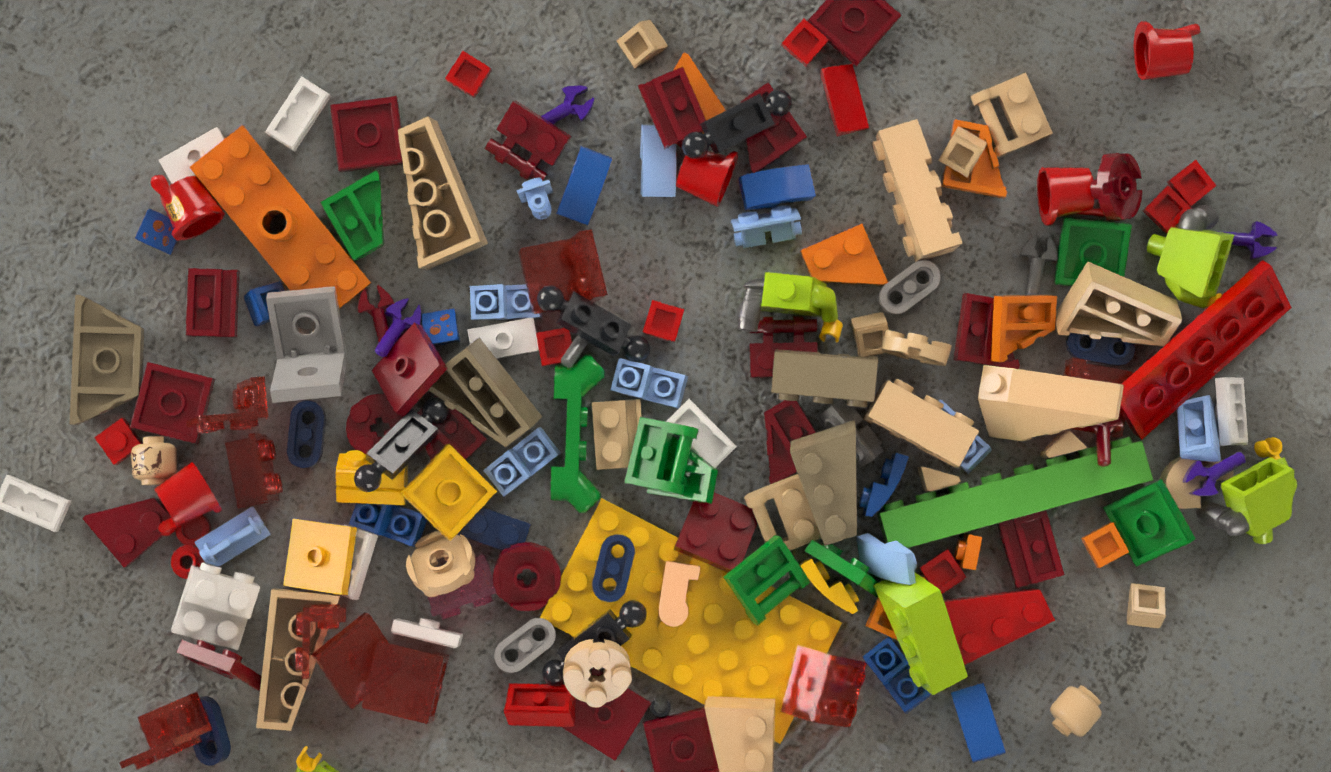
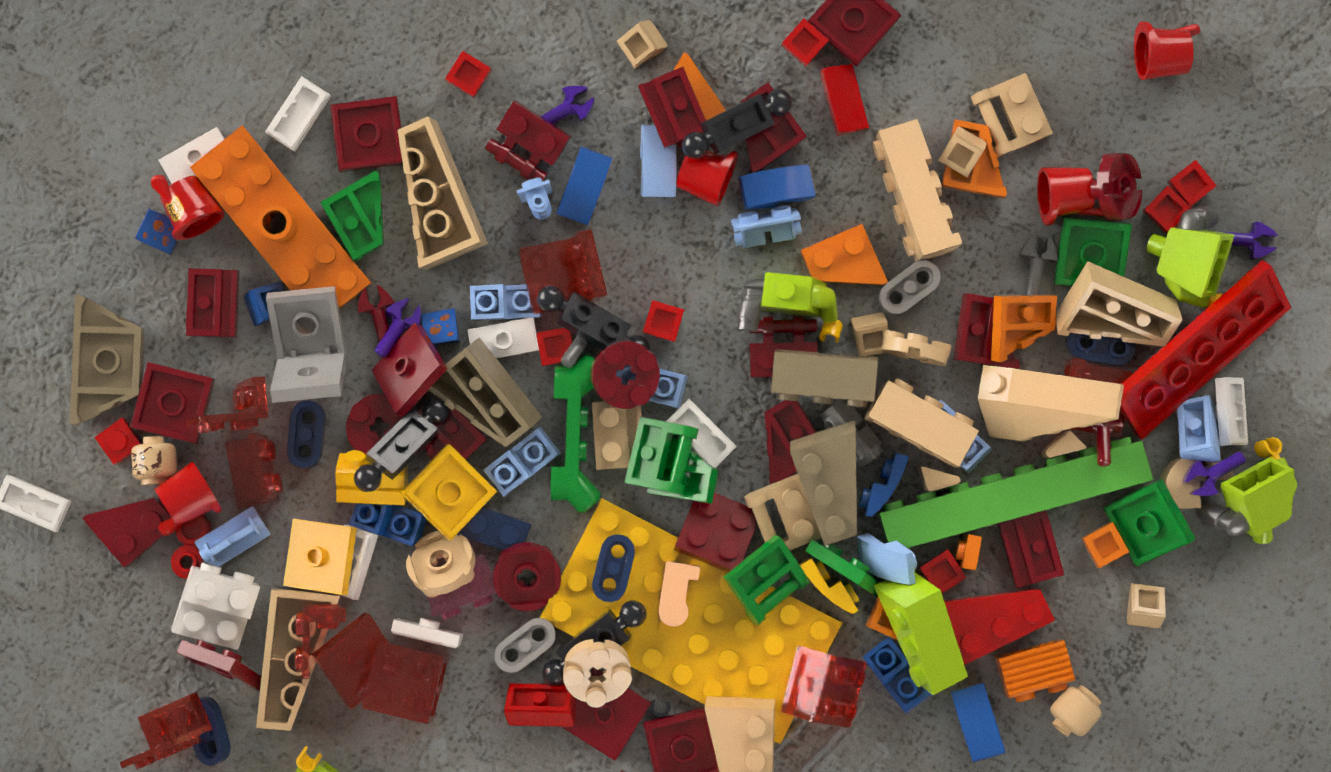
(641, 363): none -> dark red plate
(1035, 669): none -> orange brick

